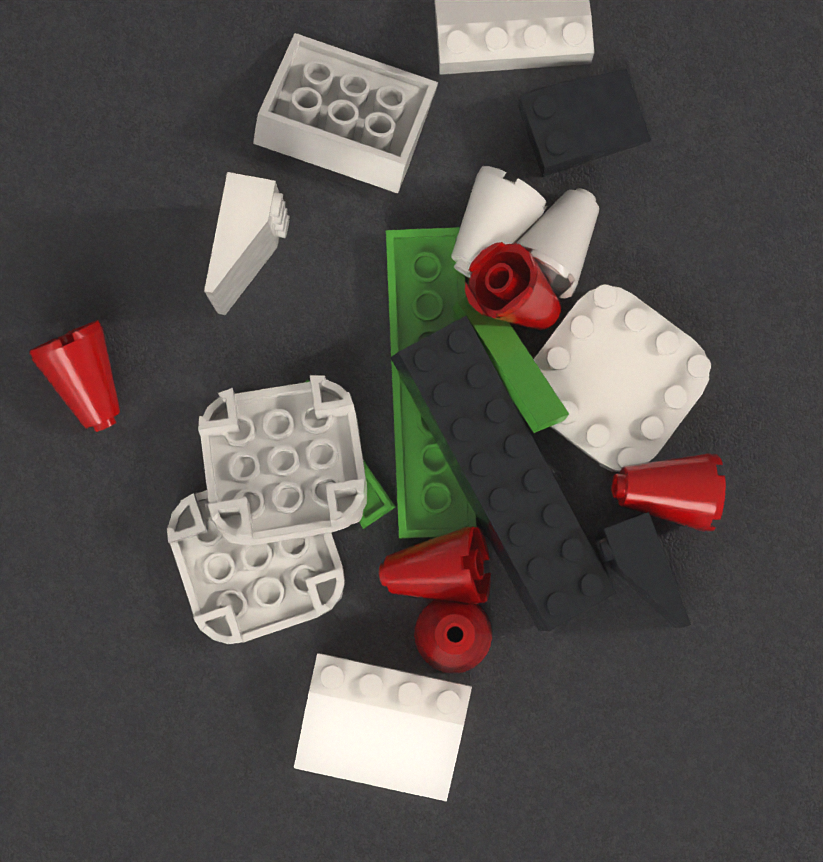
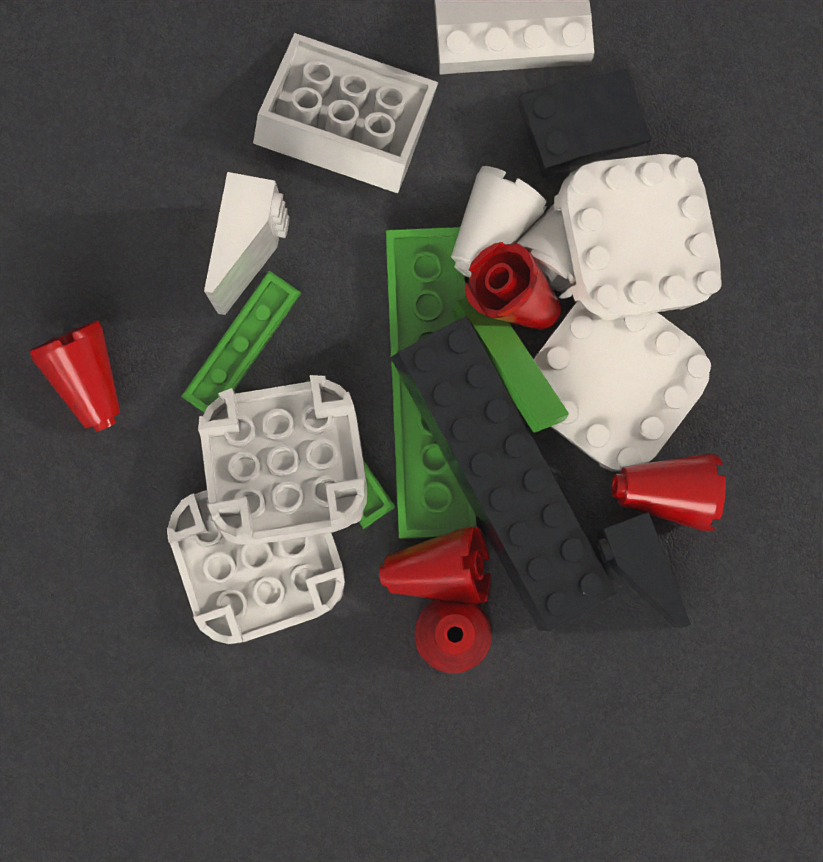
(242, 341): none -> bright green tile
(382, 726): white slope -> none
(639, 235): none -> white plate

